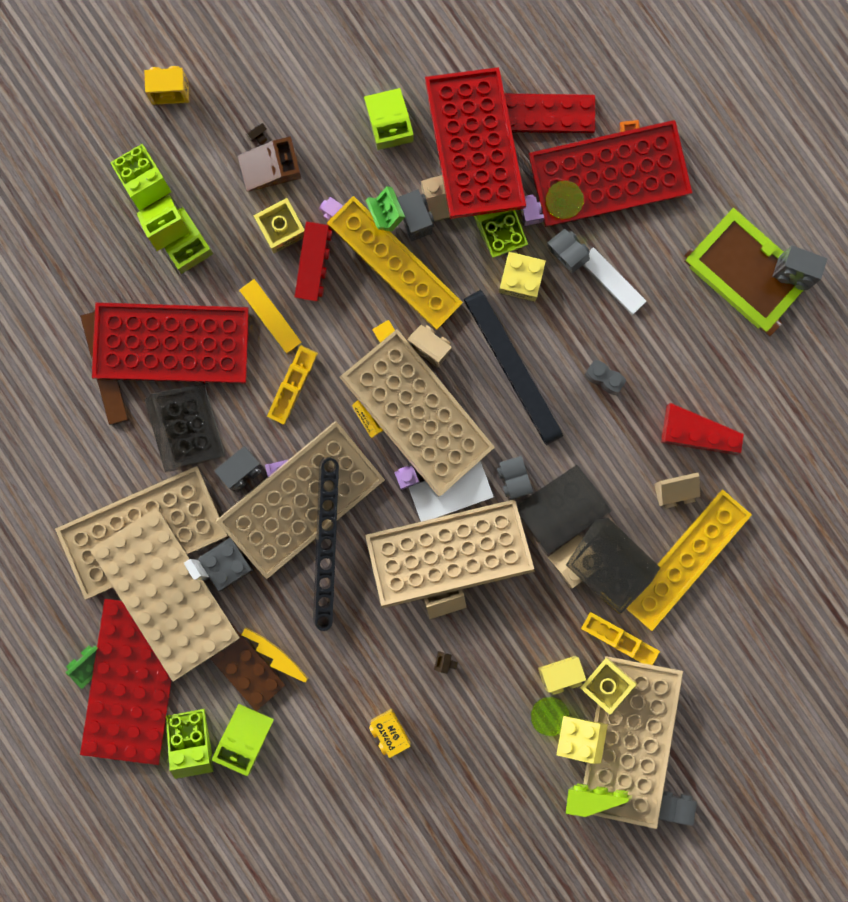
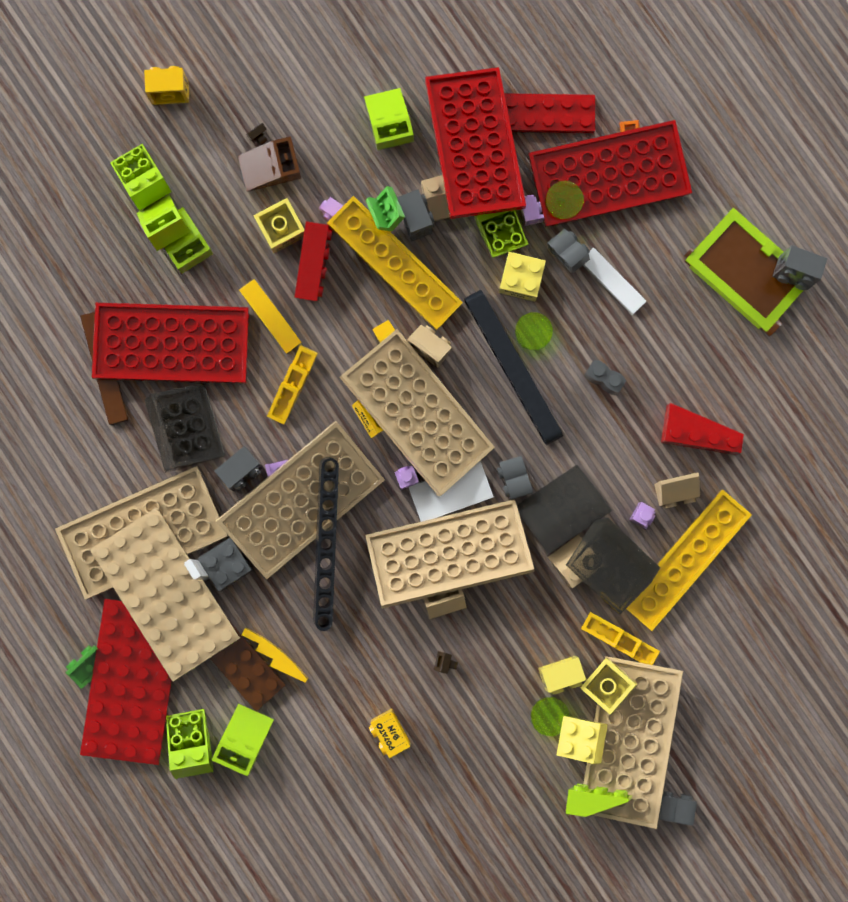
(533, 331): none -> clear neon green tile
(643, 515): none -> lavender brick

